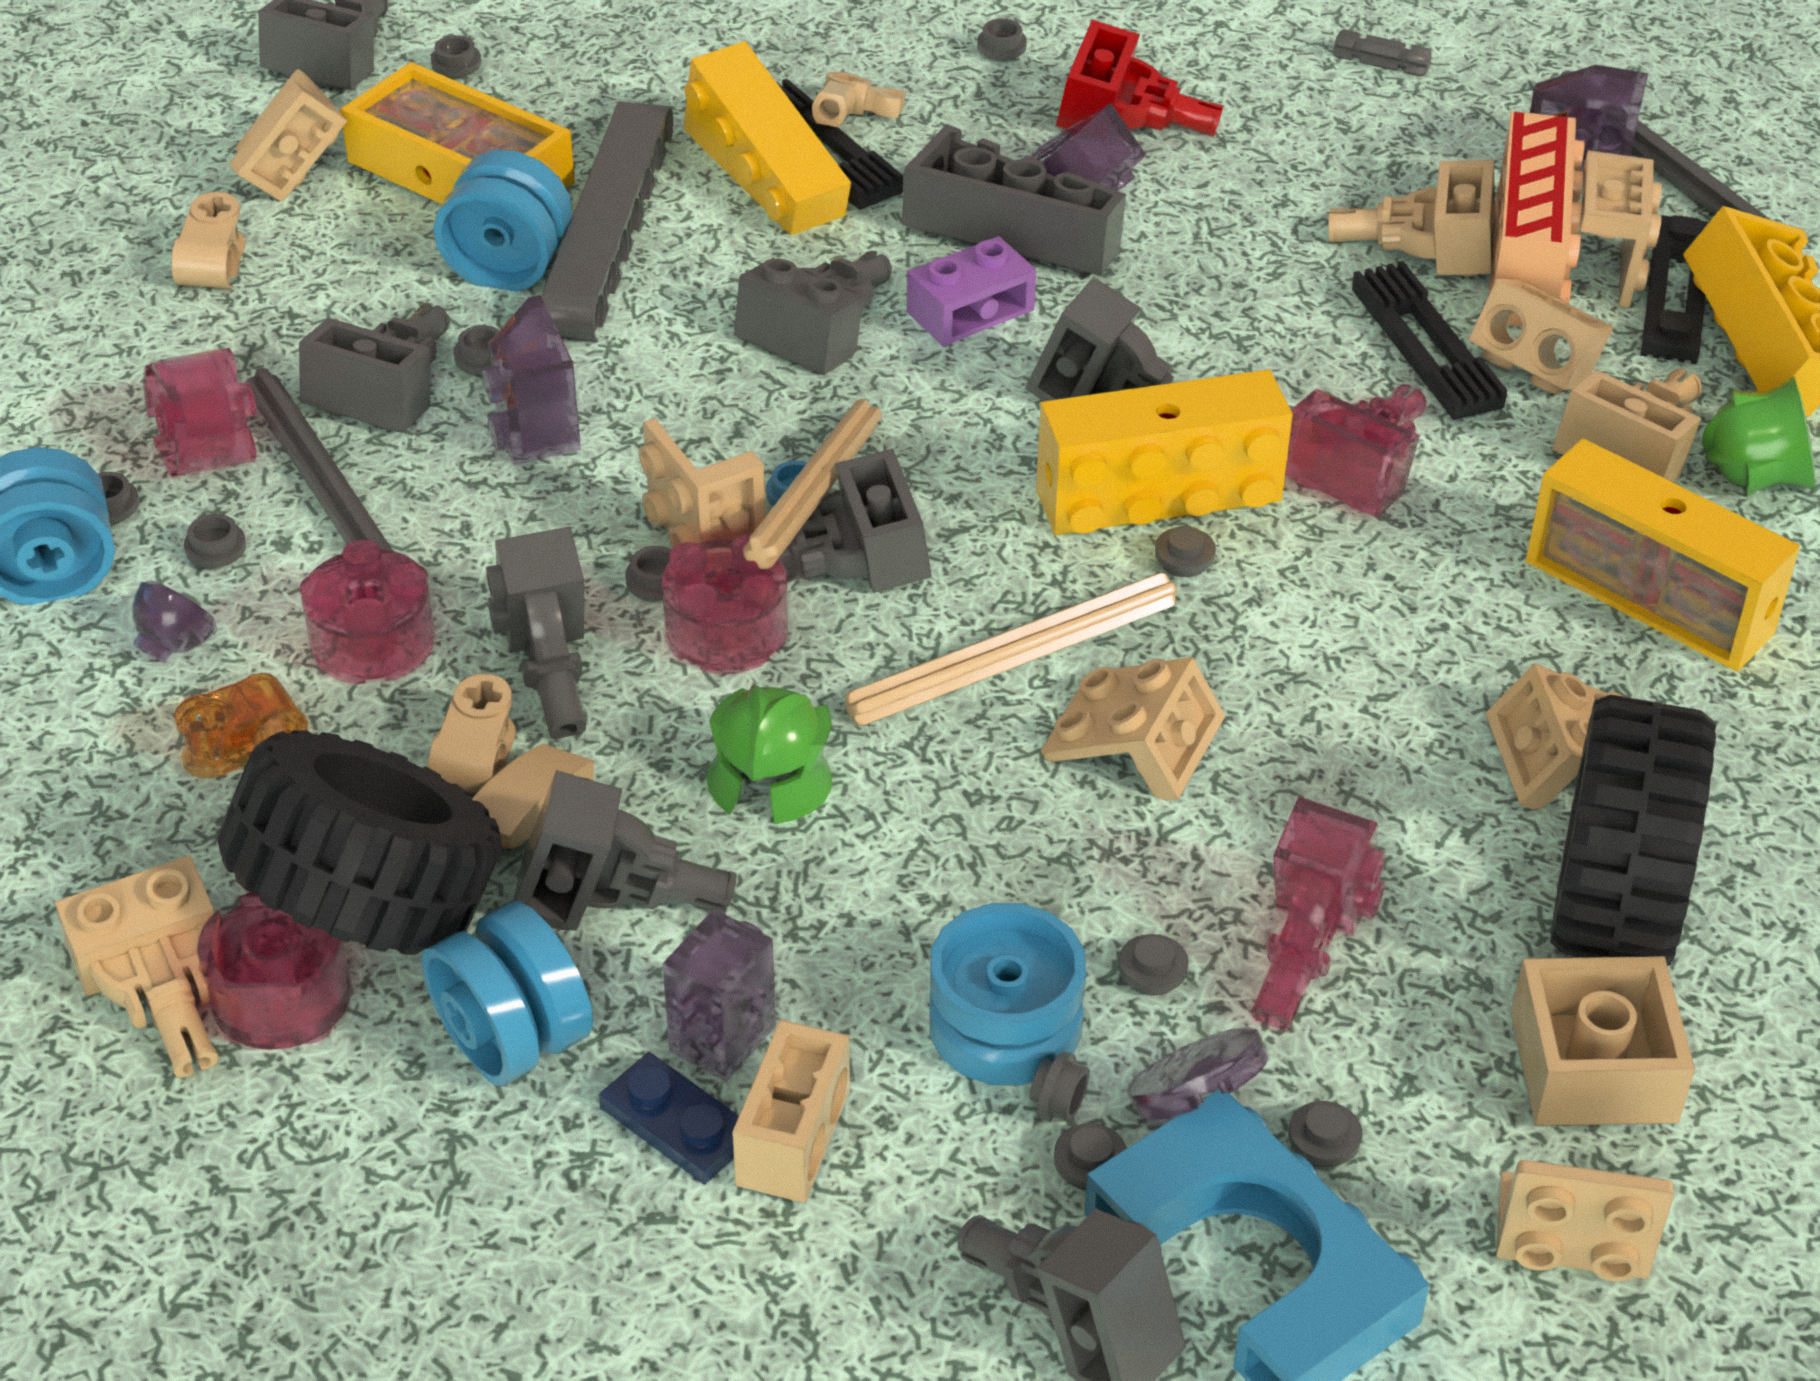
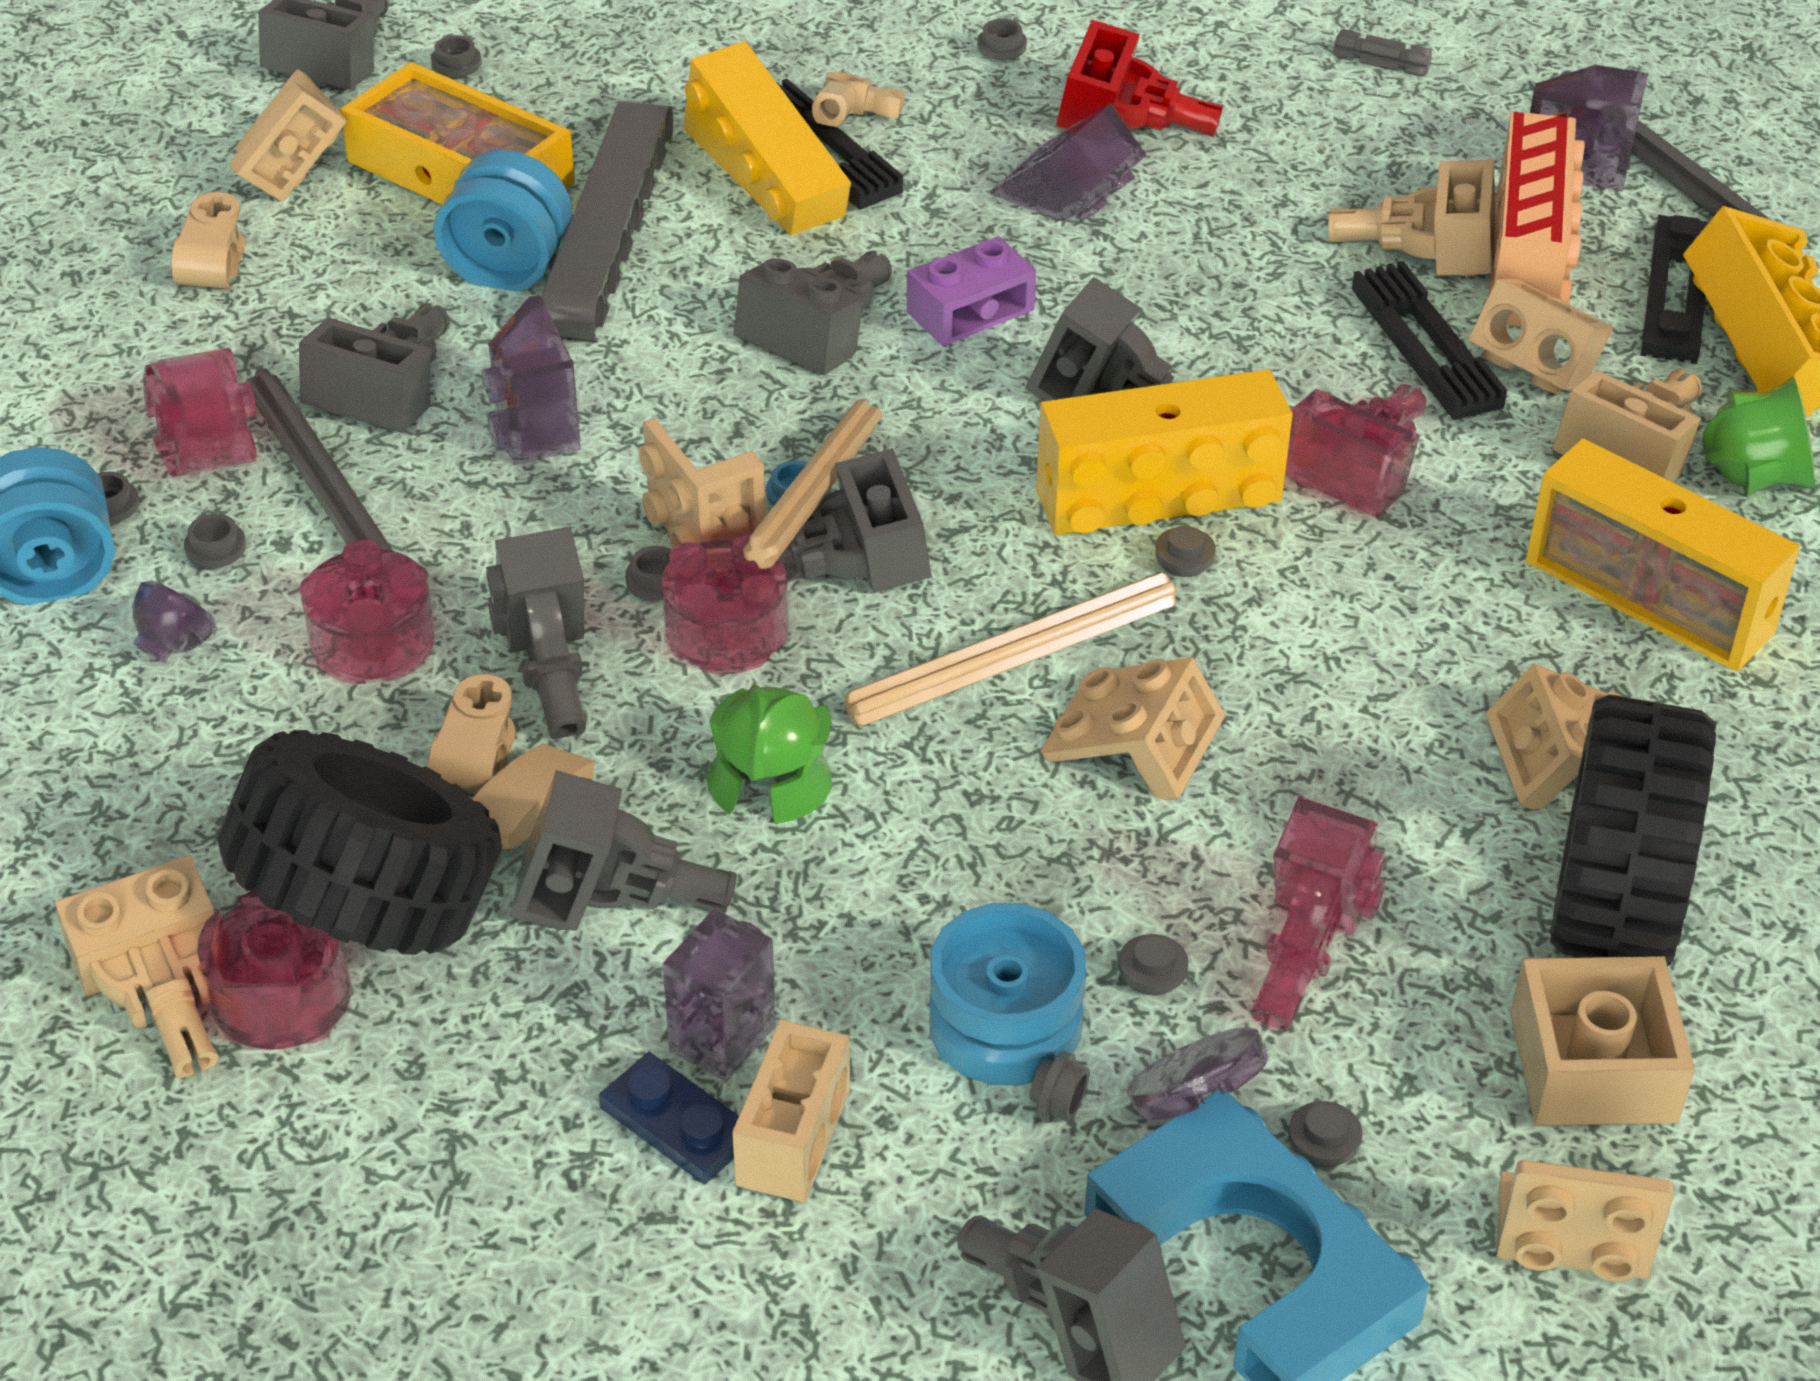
(234, 723): clear orange piece -> none
(472, 349): dark grey plate -> none
(507, 992): dark azure wheel -> none
(983, 195): dark grey wedge -> none
(1083, 1150): dark grey plate -> none
(1623, 203): tan bracket -> none

